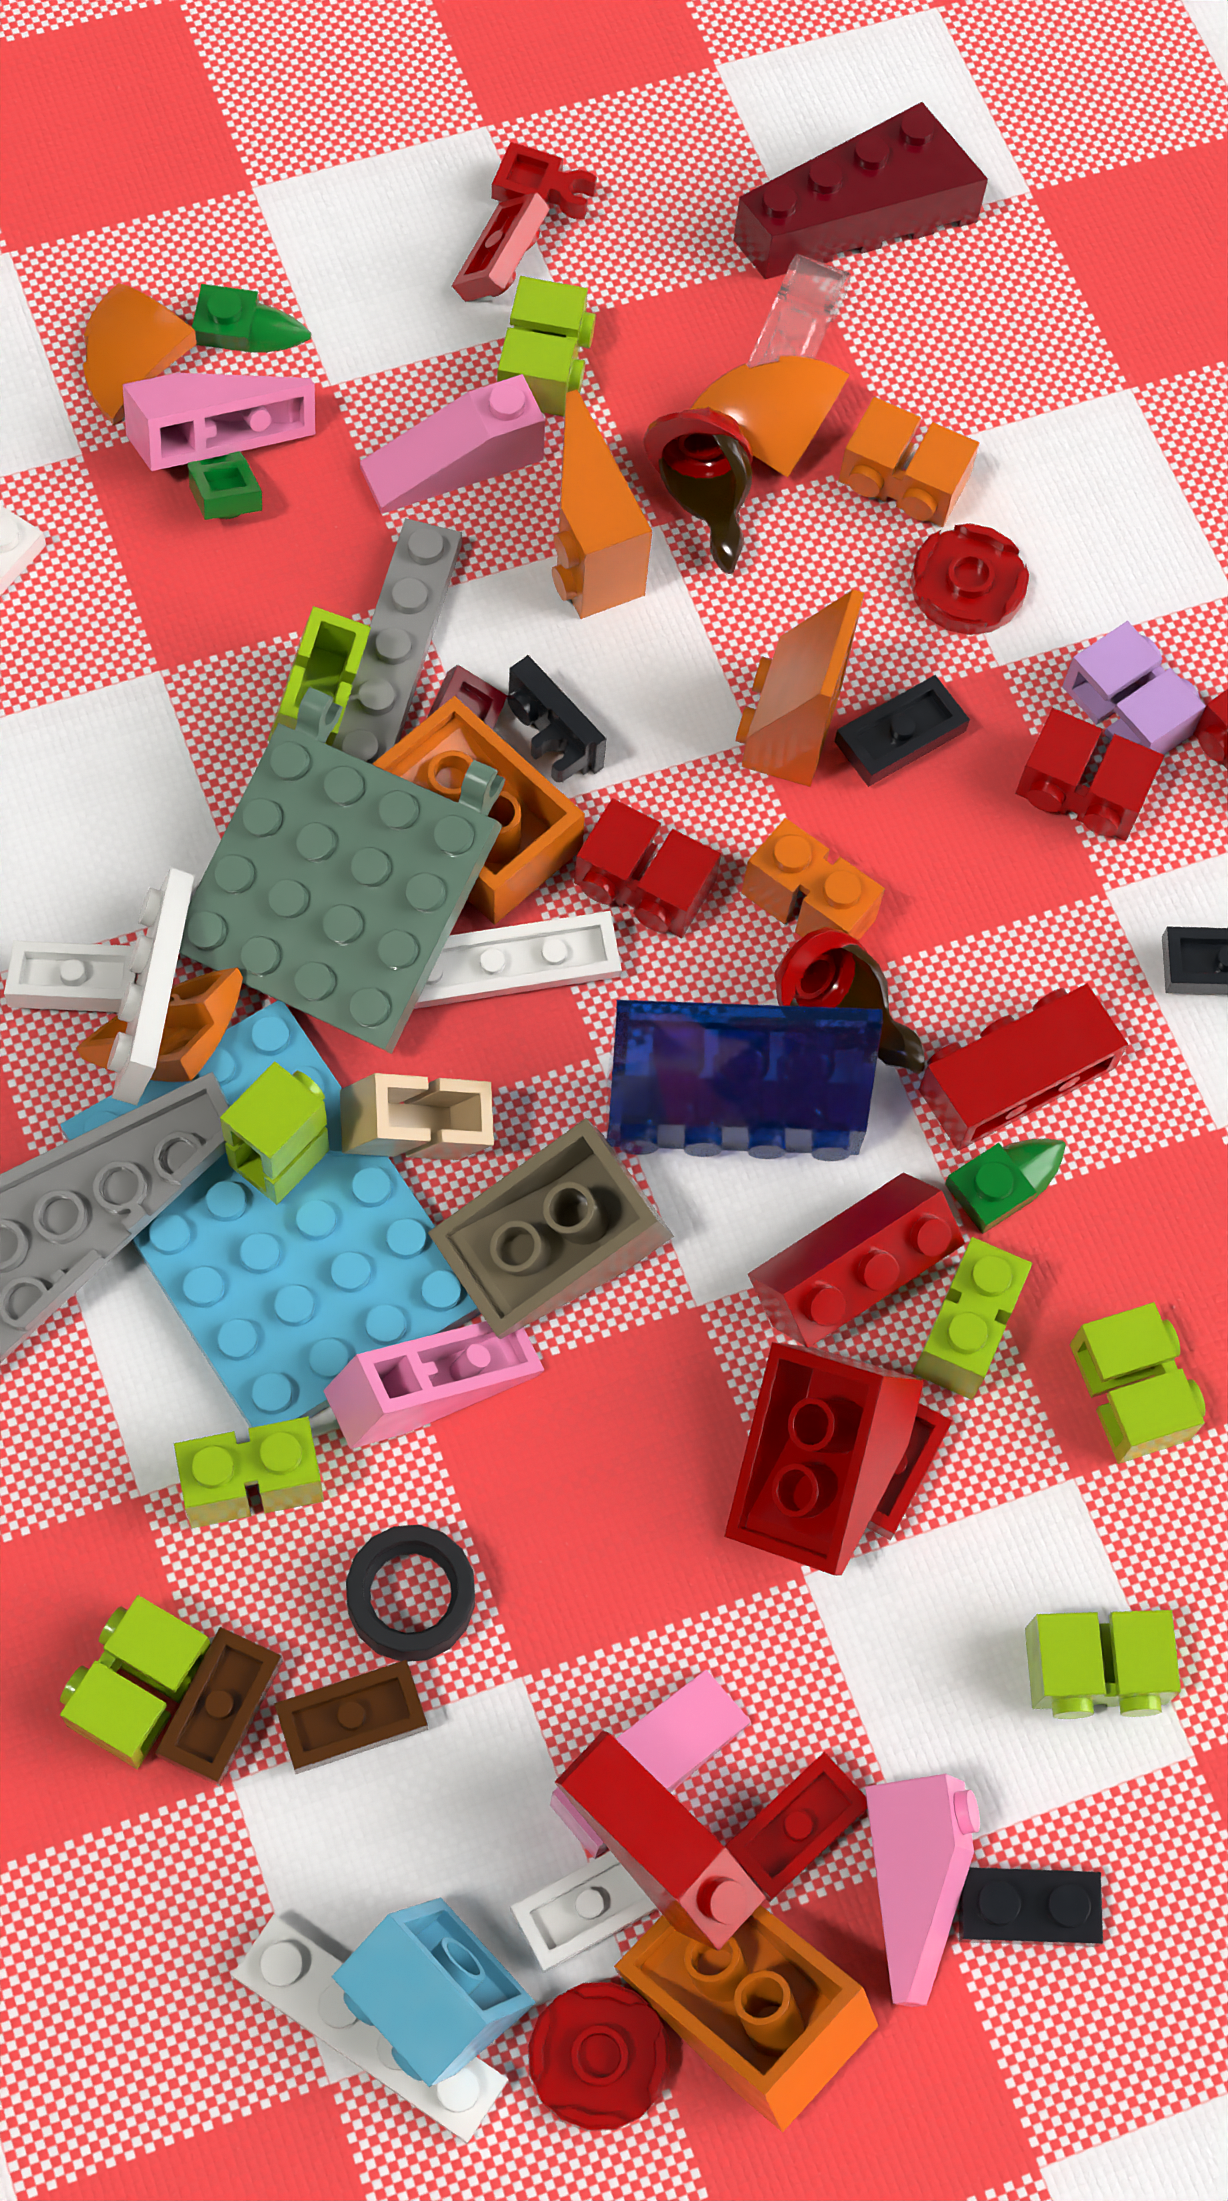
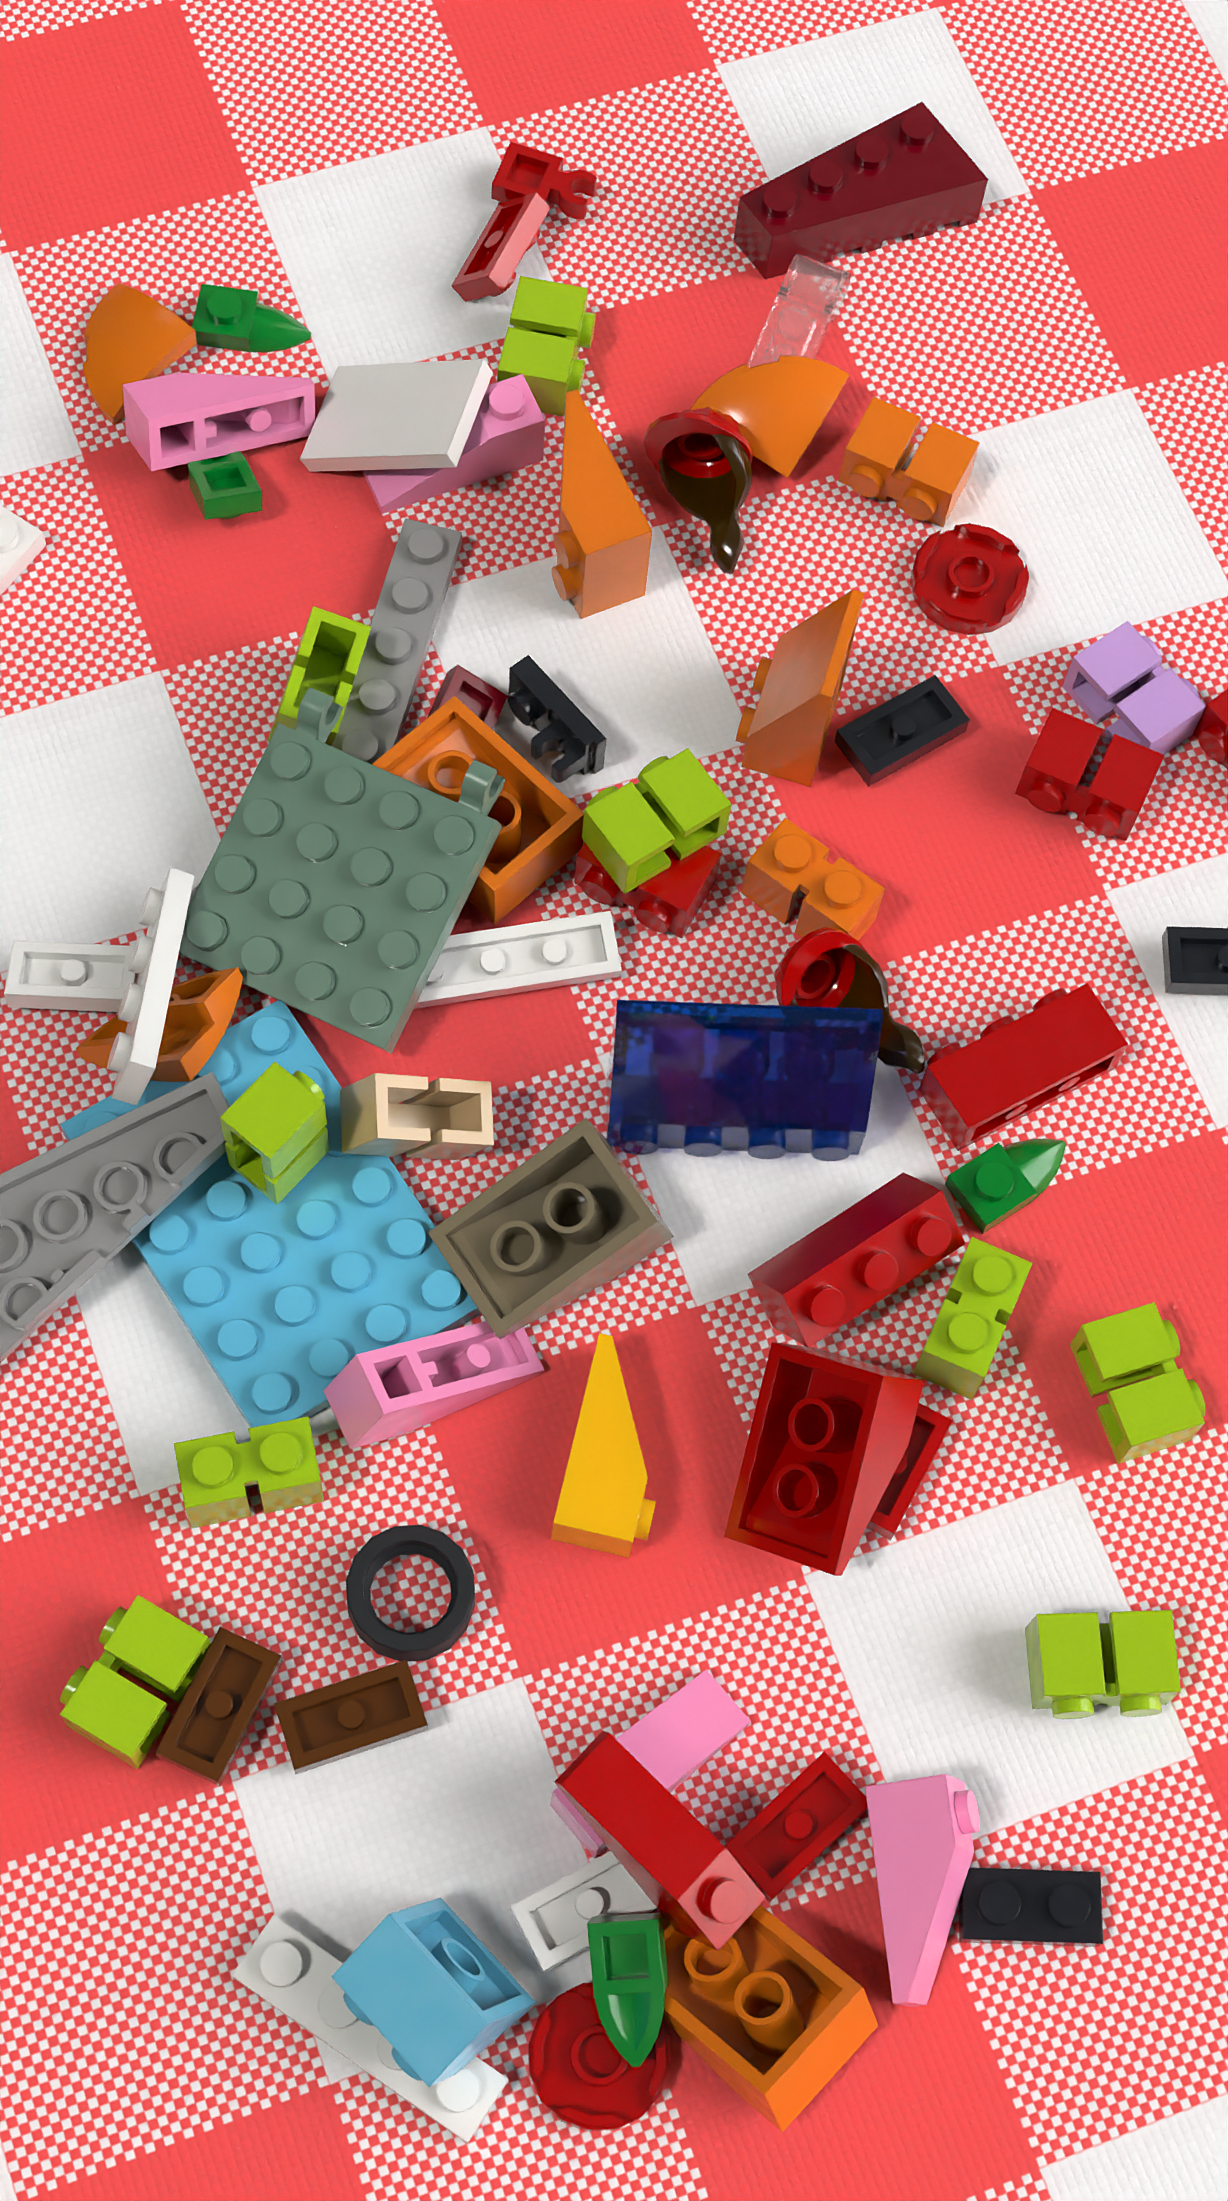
(397, 416): none -> white tile
(605, 1472): none -> yellow slope
(629, 1980): none -> green plate
(668, 807): none -> lime piece

